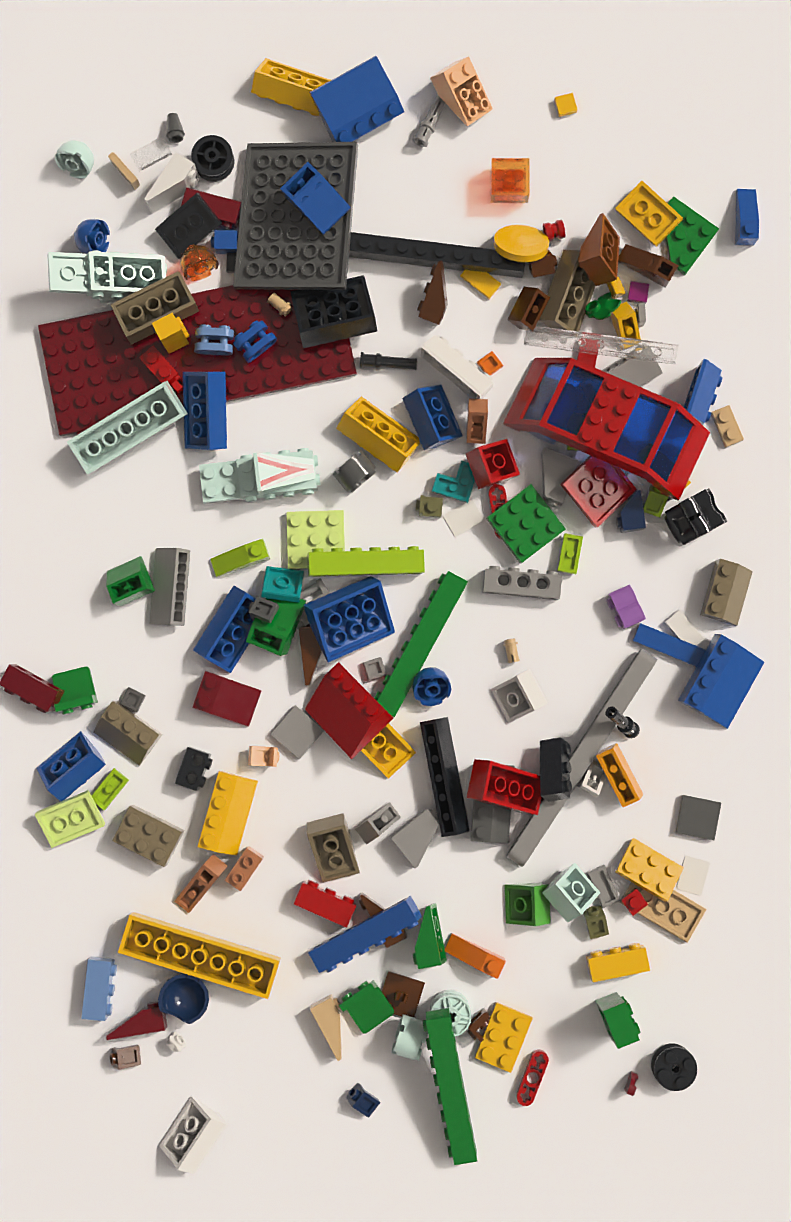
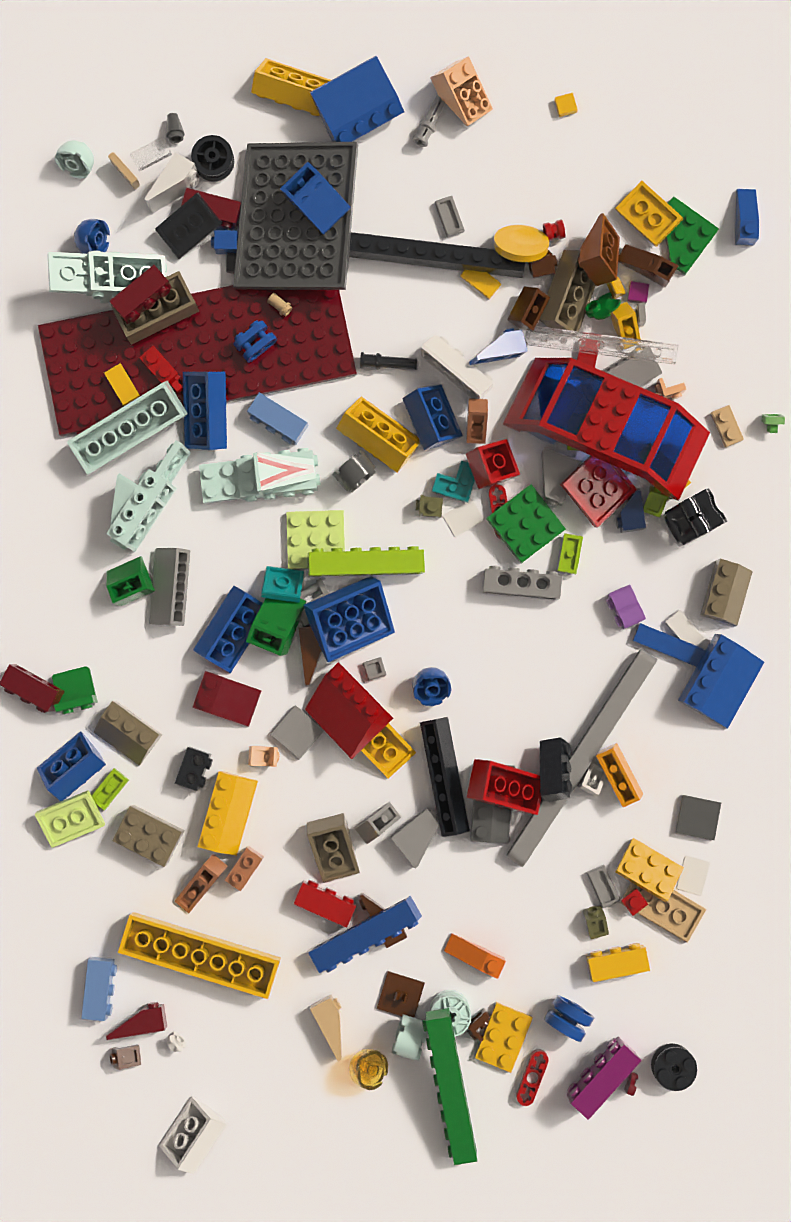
(122, 384): none -> yellow tile
(133, 699): flat silver tile -> none
(134, 502): none -> light aqua wedge
(141, 294): none -> dark red brick
(171, 332): yellow brick -> none
(184, 998): dark blue cylinder -> none
(198, 262): clear orange cylinder -> none
(207, 333): medium blue brick -> none
(240, 557): lime slope -> none
(263, 609): dark grey bracket -> none
(277, 419): none -> medium blue brick
(334, 314): black slope -> none
(362, 1100): dark blue bracket -> none
(367, 1006): green bracket -> none
(368, 1068): none -> clear yellow cylinder
(423, 639): green brick -> none
(430, 944): green slope -> none
(436, 299): reddish brown slope -> none
(449, 216): none -> light grey tile
(490, 363): orange tile -> none
(507, 346): none -> slope
(509, 180): clear orange brick -> none
(511, 649): tan pin -> none
(519, 696): white slope -> none
(527, 904): bright green slope -> none
(569, 1016): none -> blue wheel
(571, 892): light aqua brick -> none
(602, 1077): none -> magenta brick
(618, 718): black pin -> none
(618, 1020): green brick -> none
(674, 391): none -> light nougat bracket
(702, 390): blue slope -> none
(772, 421): none -> bright green tile

